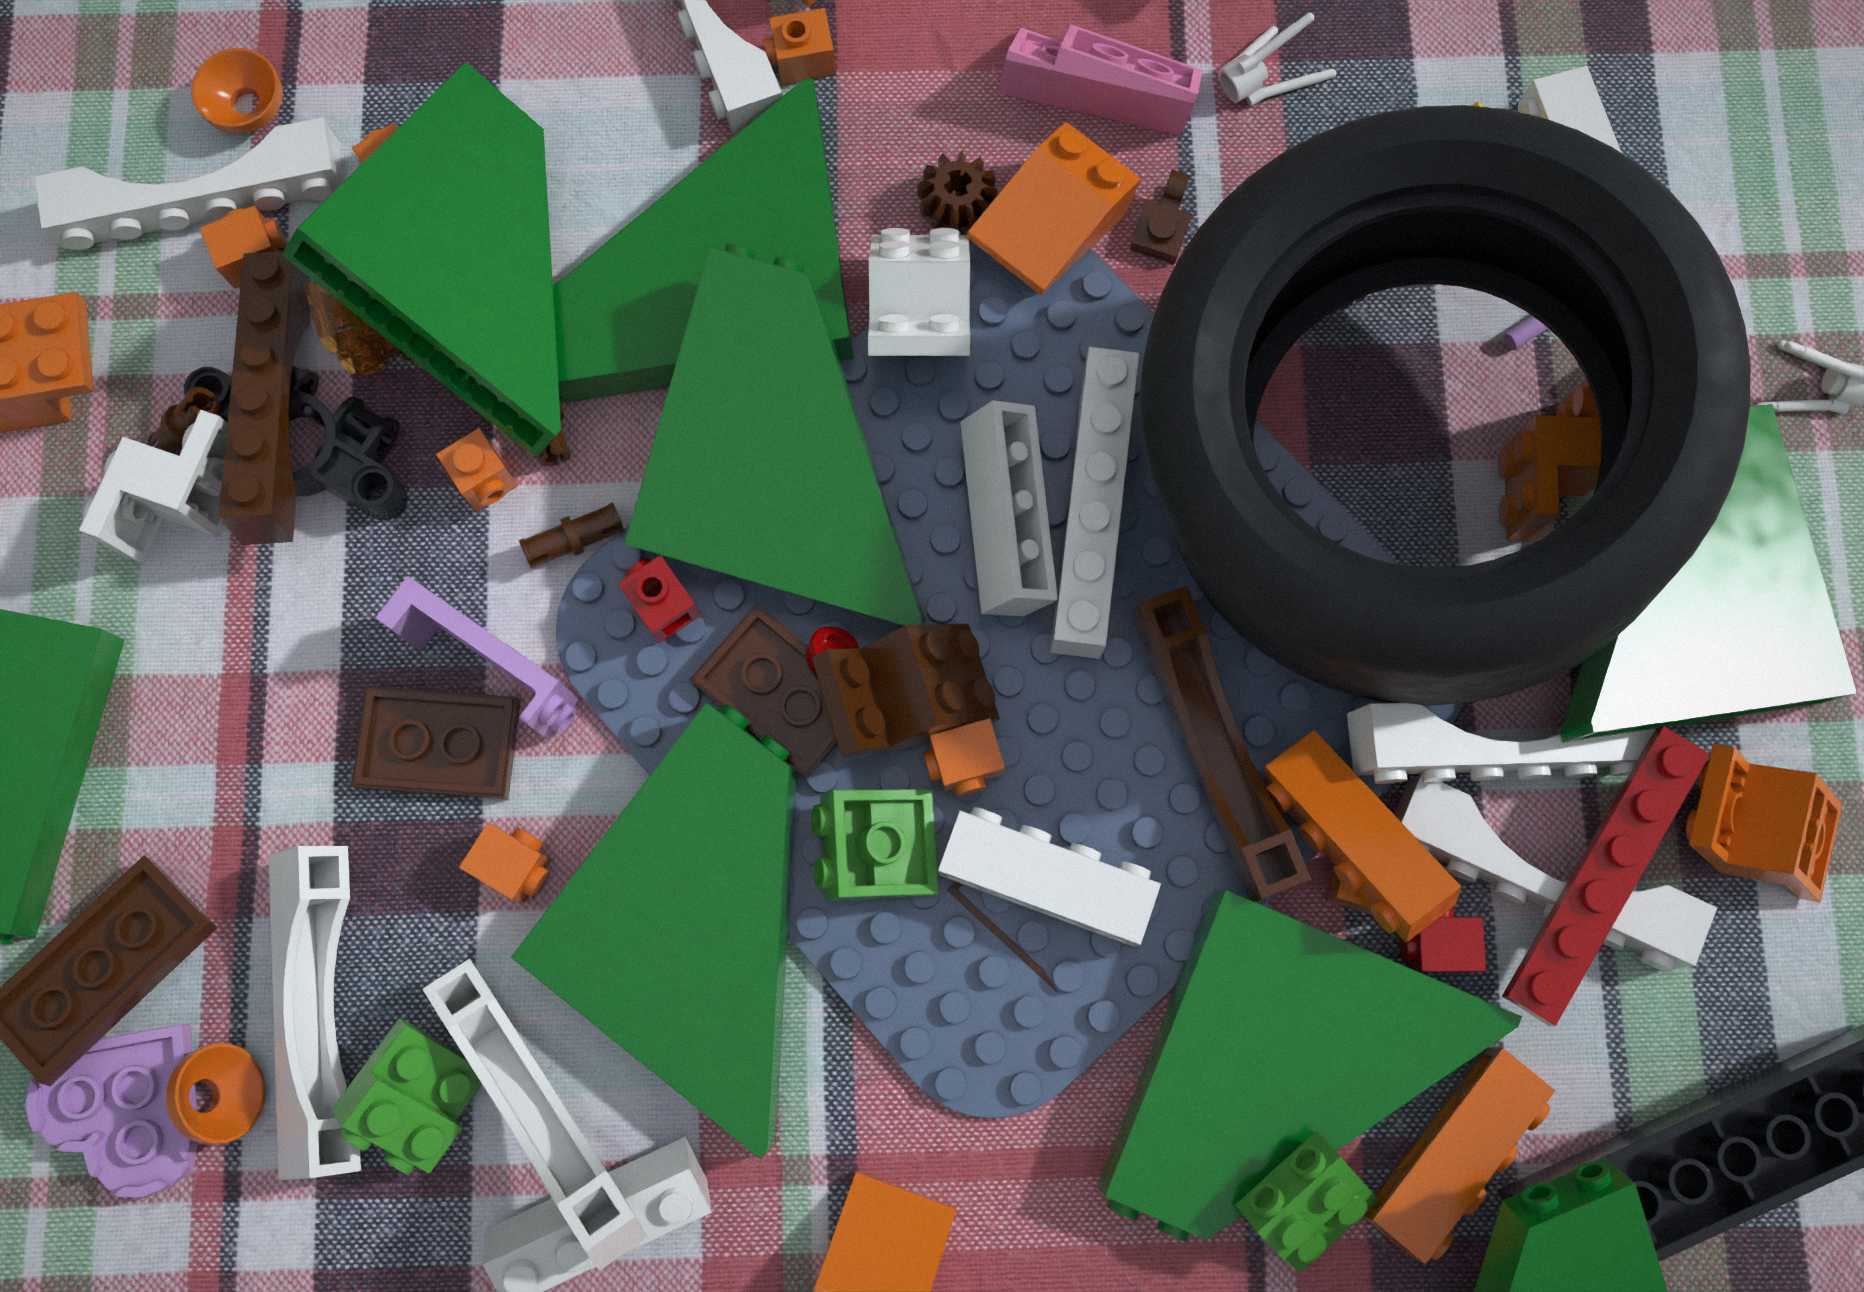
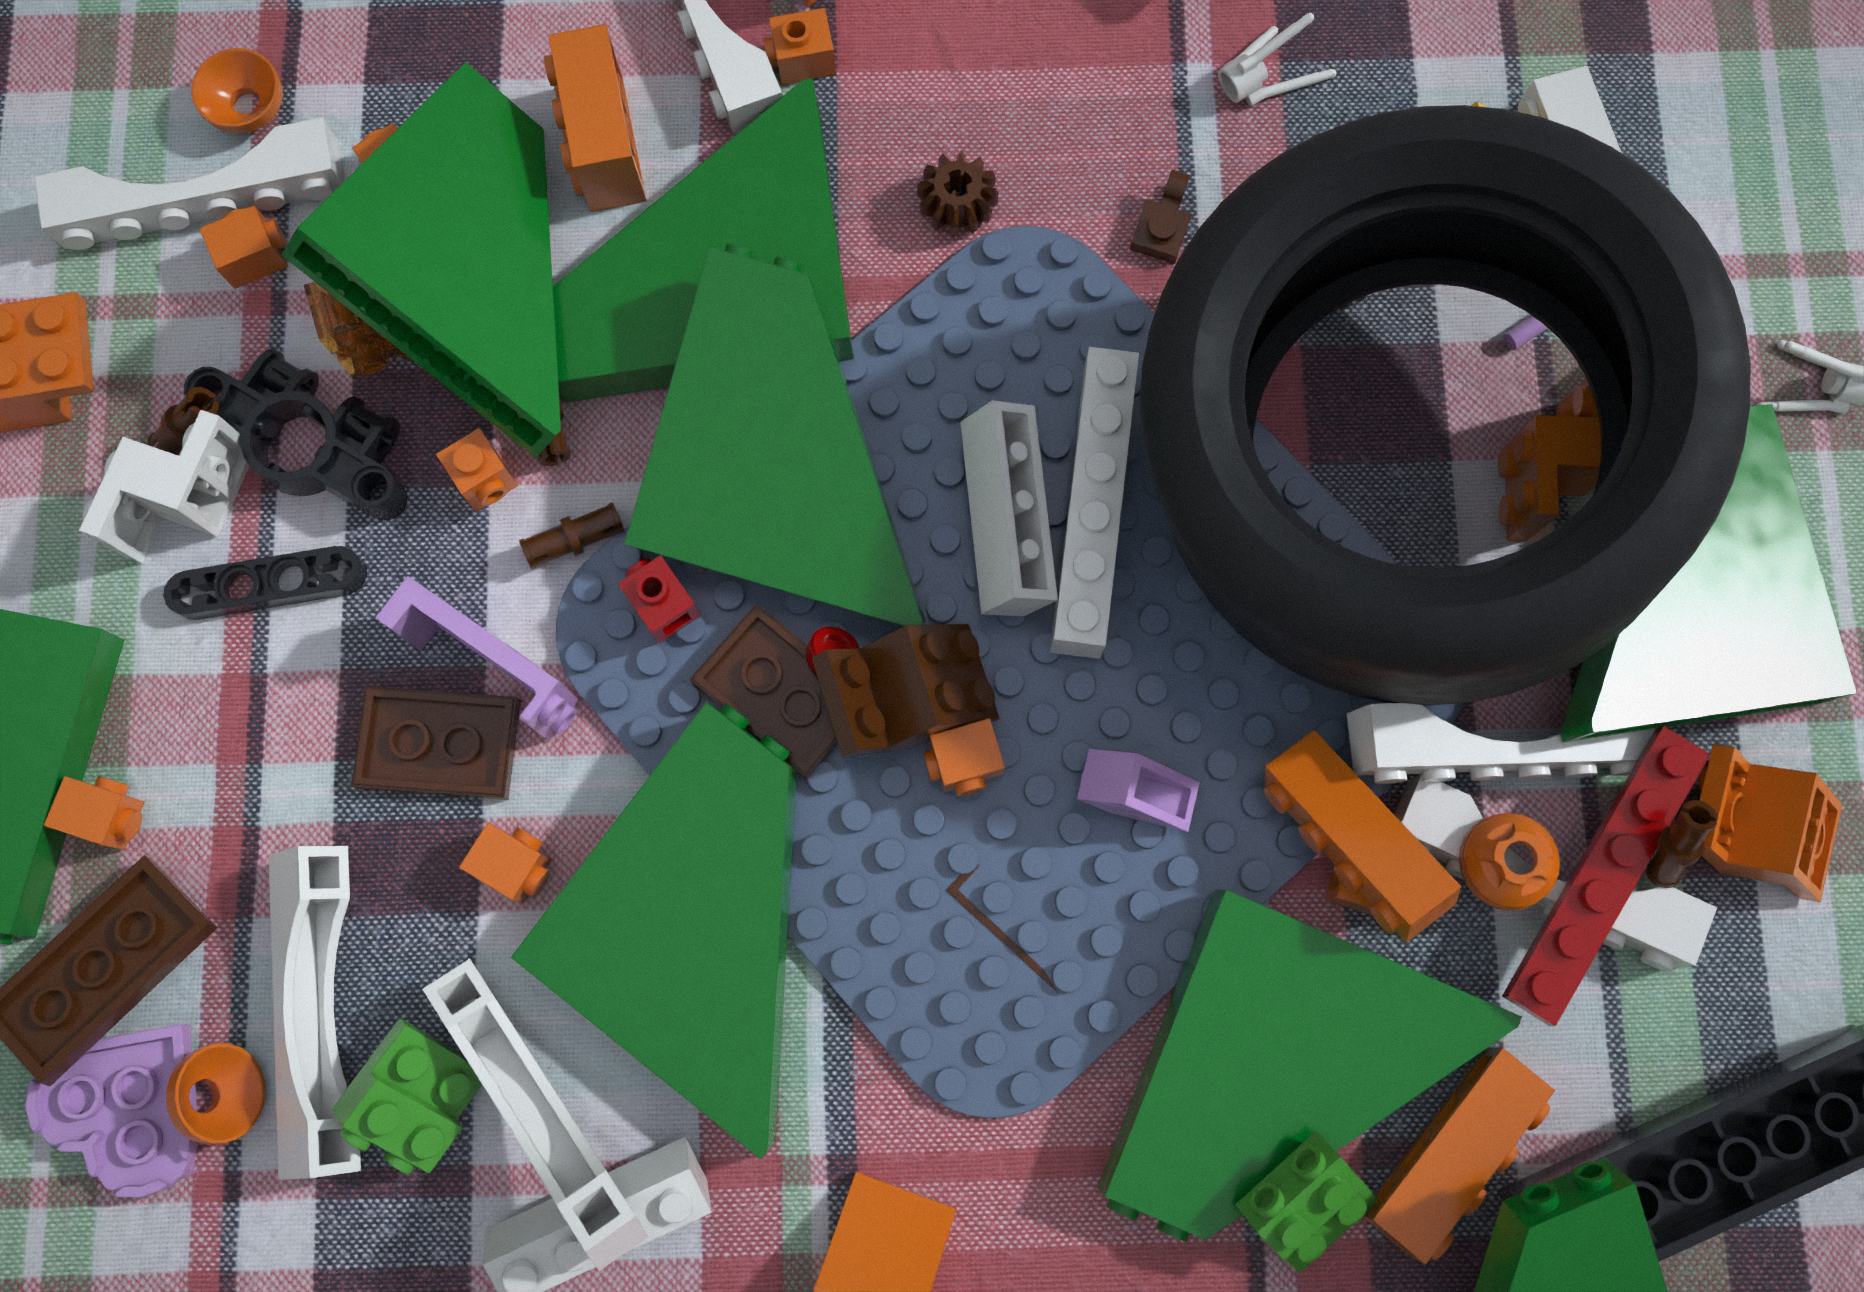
(96, 812): none -> orange brick
(257, 468): reddish brown arch -> none
(265, 577): none -> black beam
(594, 118): none -> orange brick
(875, 844): bright green plate -> none
(919, 293): white bracket -> none
(1050, 878): white brick -> none
(1055, 208): orange slope -> none
(1101, 79): bright pink slope -> none
(1138, 789): none -> lavender slope
(1243, 809): reddish brown arch -> none
(1447, 946): red brick -> none
(1485, 867): none -> orange piece
(1681, 843): none -> reddish brown pin

